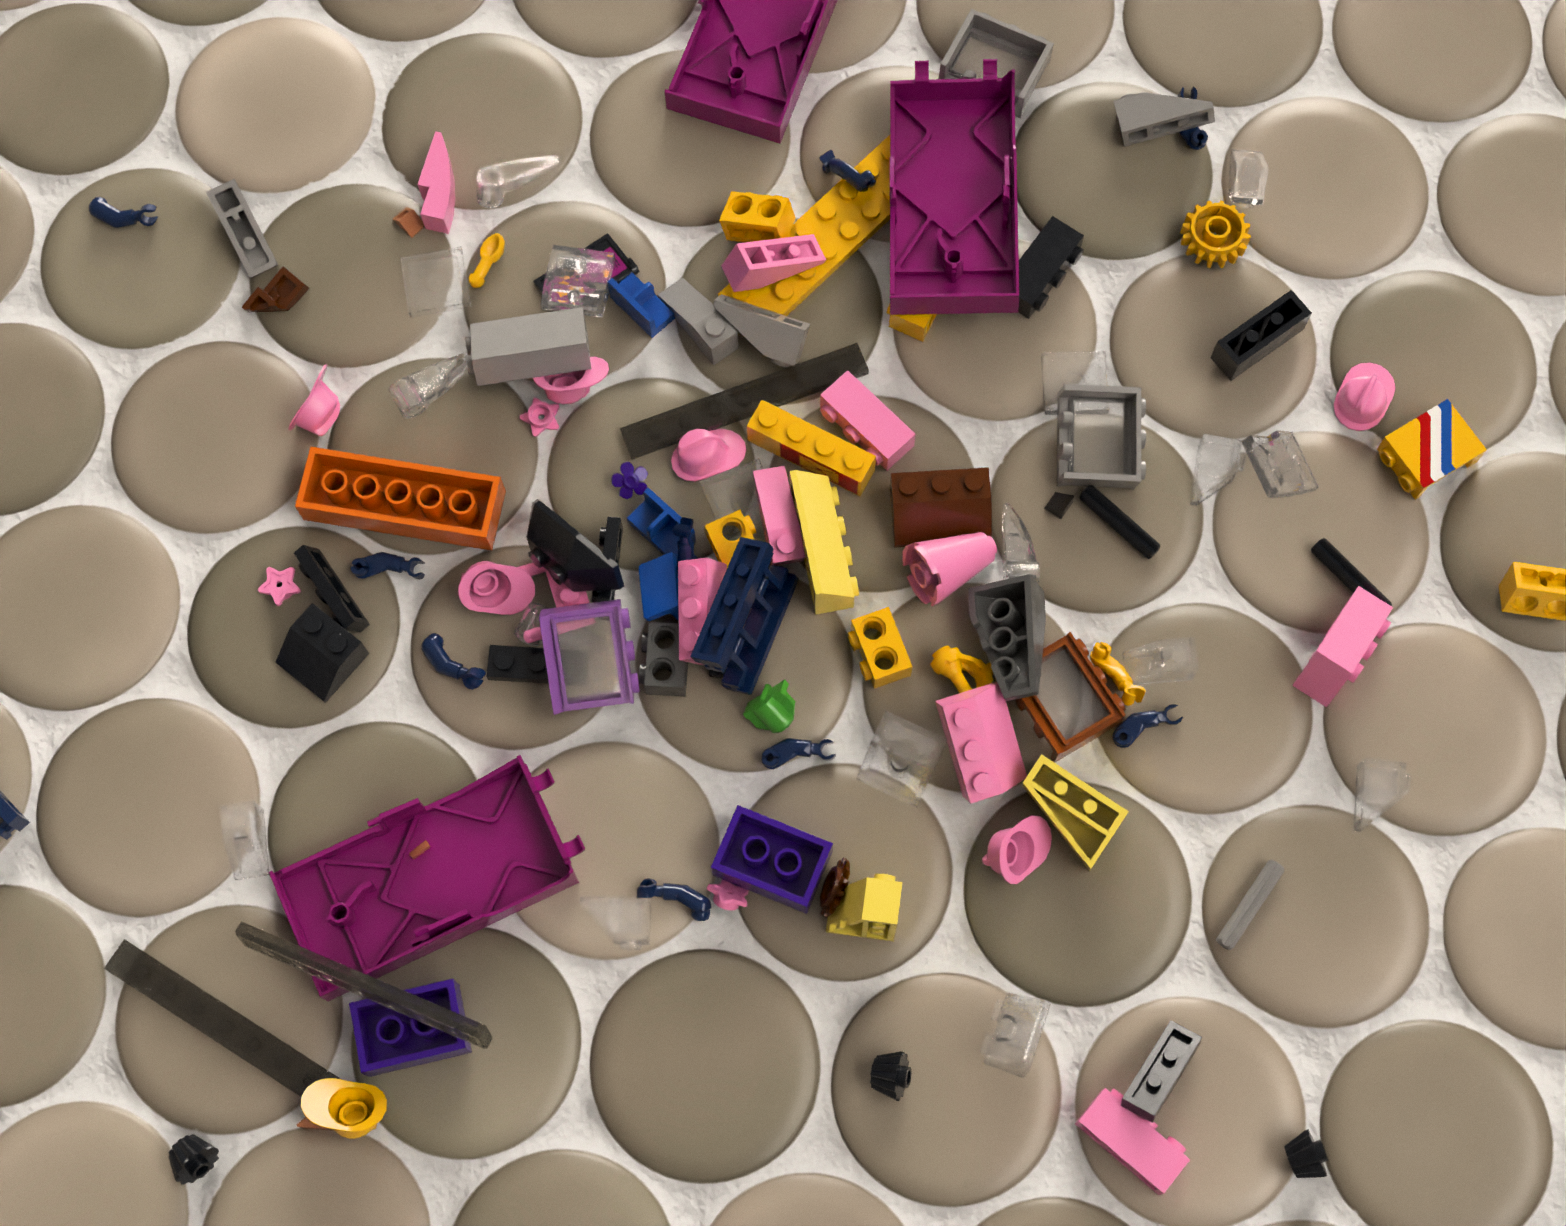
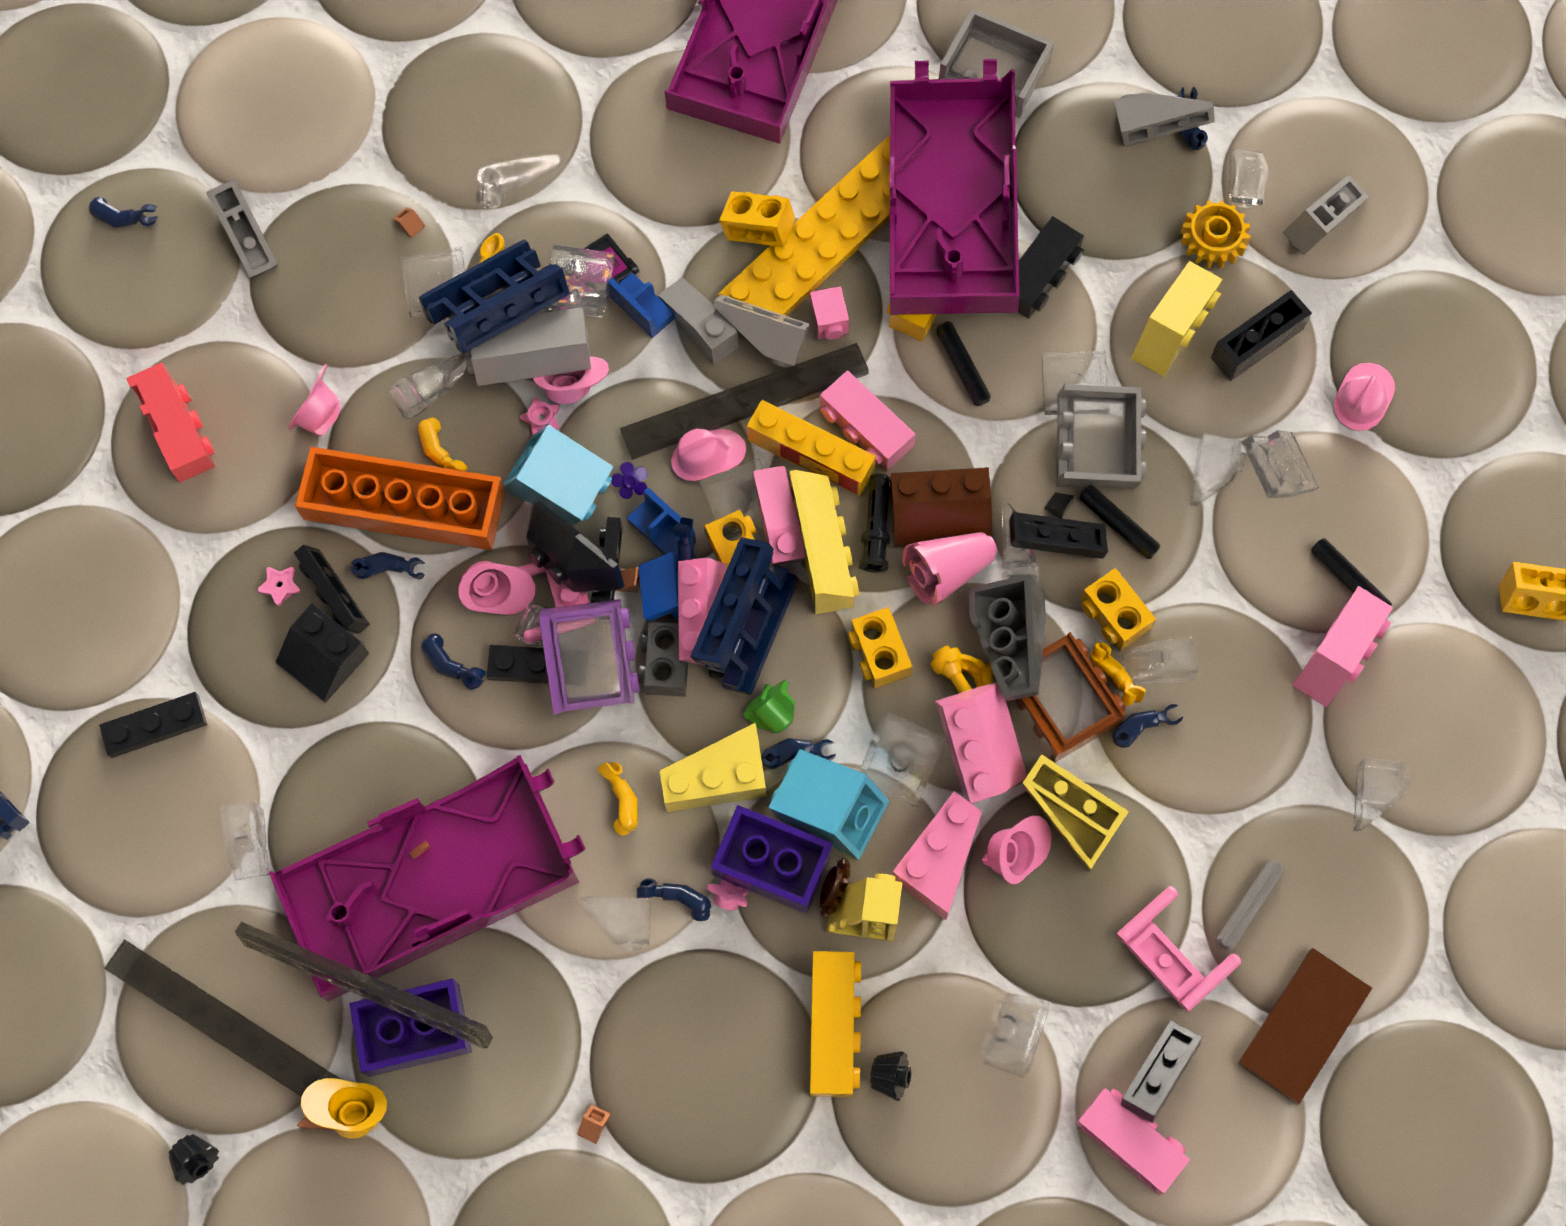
(153, 724): none -> black plate
(173, 422): none -> coral wedge
(278, 295): reddish brown slope -> none
(431, 446): none -> yellow arm
(437, 187): bright pink slope -> none
(522, 296): none -> dark blue fence
(559, 475): none -> medium azure slope
(593, 1123): none -> nougat piece
(627, 799): none -> yellow arm
(630, 579): none -> nougat piece
(717, 774): none -> light yellow wedge
(768, 261): bright pink slope -> none
(829, 313): none -> bright pink brick
(829, 802): none -> medium azure slope
(833, 1024): none -> yellow brick
(847, 172): dark blue arm -> none
(875, 537): none -> black pin
(939, 855): none -> bright pink wedge
(963, 363): none -> black axle
(1058, 535): none -> black plate
(1125, 605): none -> yellow brick
(1166, 960): none -> bright pink plate
(1176, 317): none -> light yellow wedge
(1304, 1026): none -> reddish brown tile
(1306, 1156): black piece -> none
(1325, 214): none -> light grey slope
(1430, 448): panel -> none

